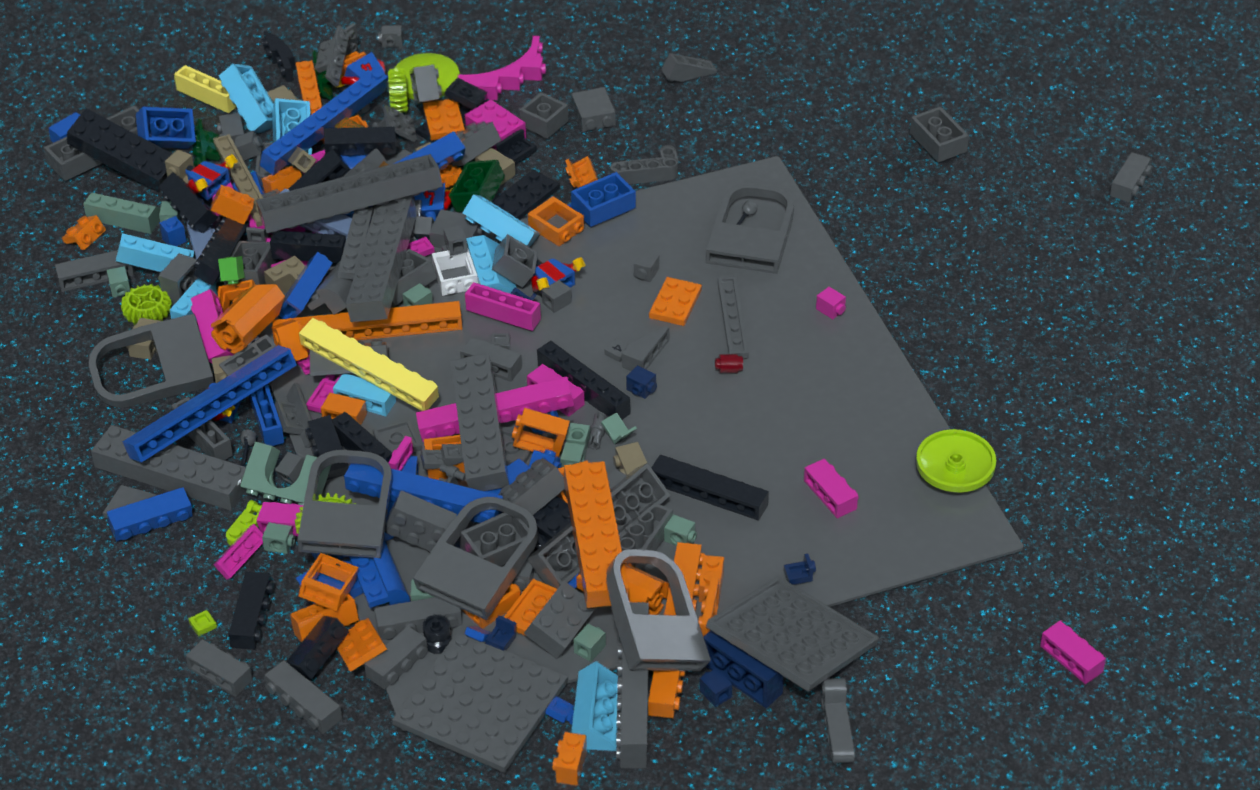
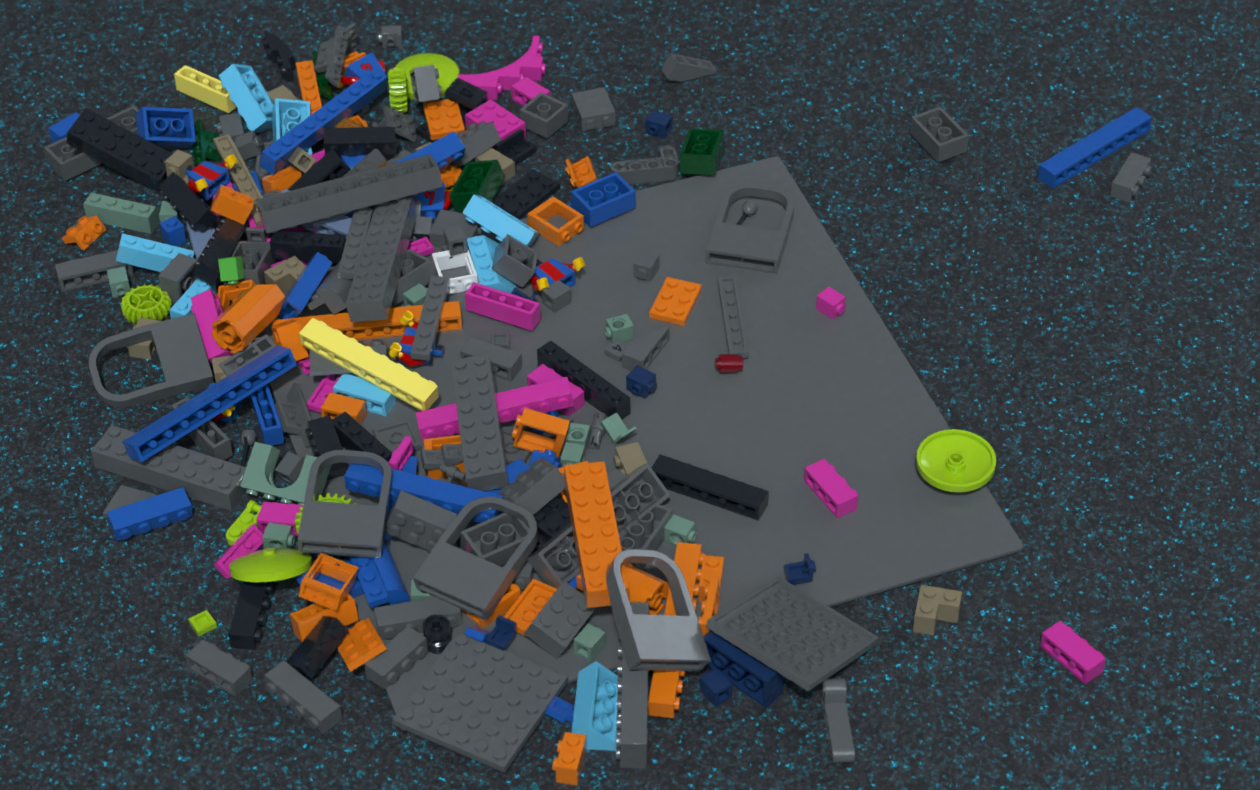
(270, 565): none -> lime dish
(404, 349): none -> torso
(430, 318): none -> dark grey plate
(526, 90): none -> dark pink brick
(619, 328): none -> sand green brick
(658, 124): none -> dark blue brick
(702, 151): none -> dark green brick
(935, 605): none -> dark tan brick
(1094, 147): none -> blue brick

